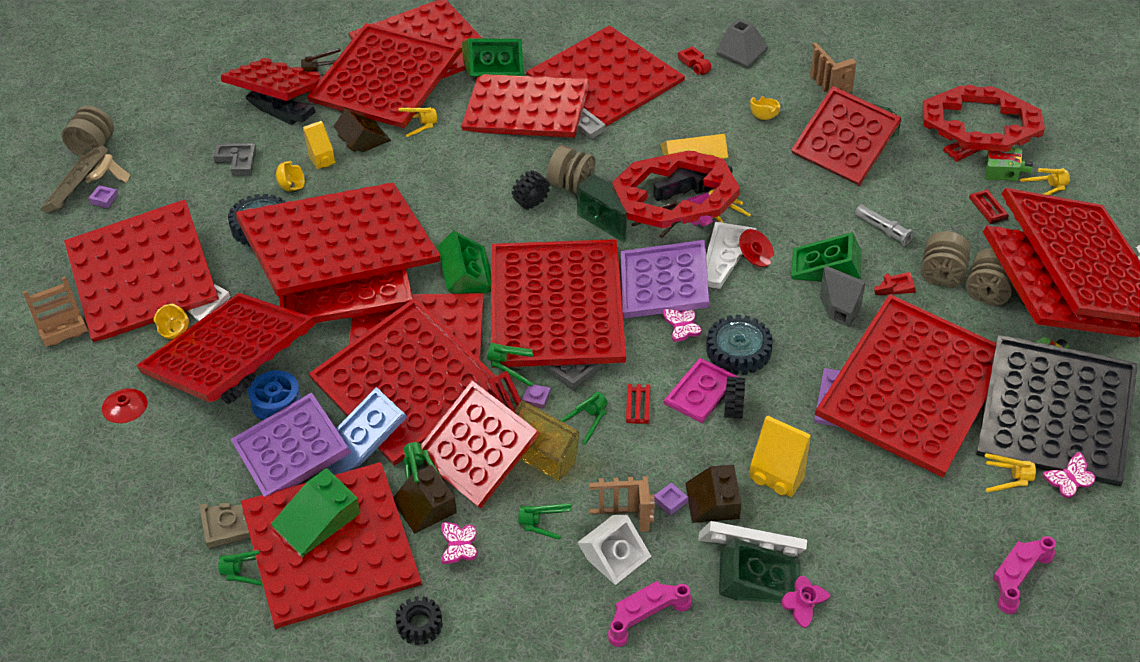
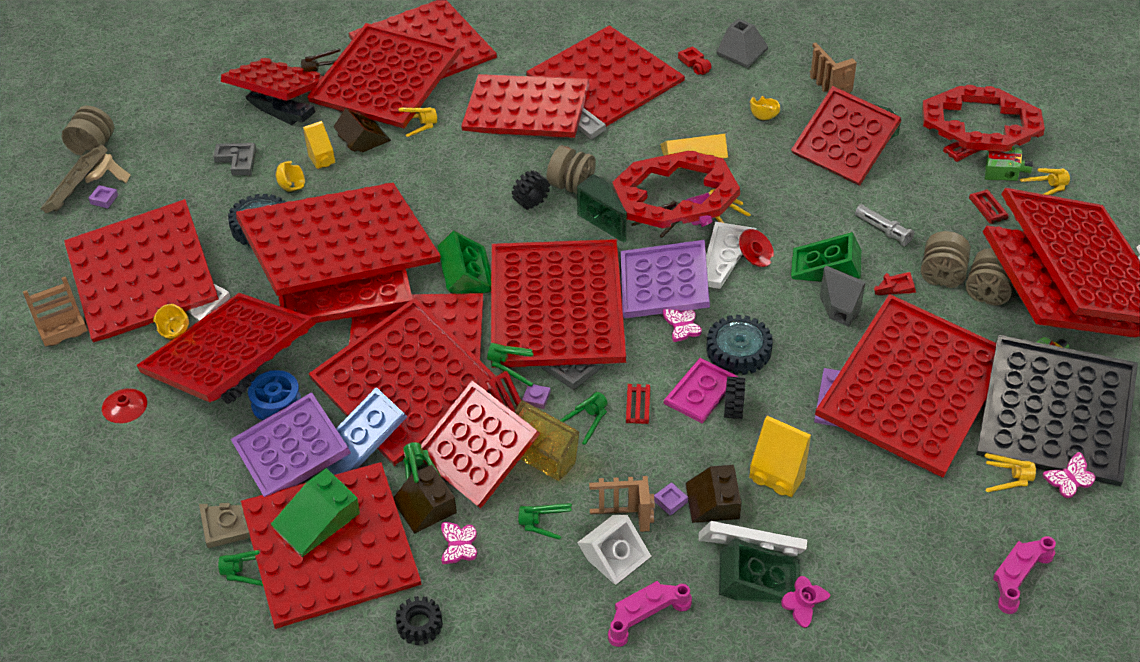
(493, 56): green slope -> none
(681, 182): black slope -> none

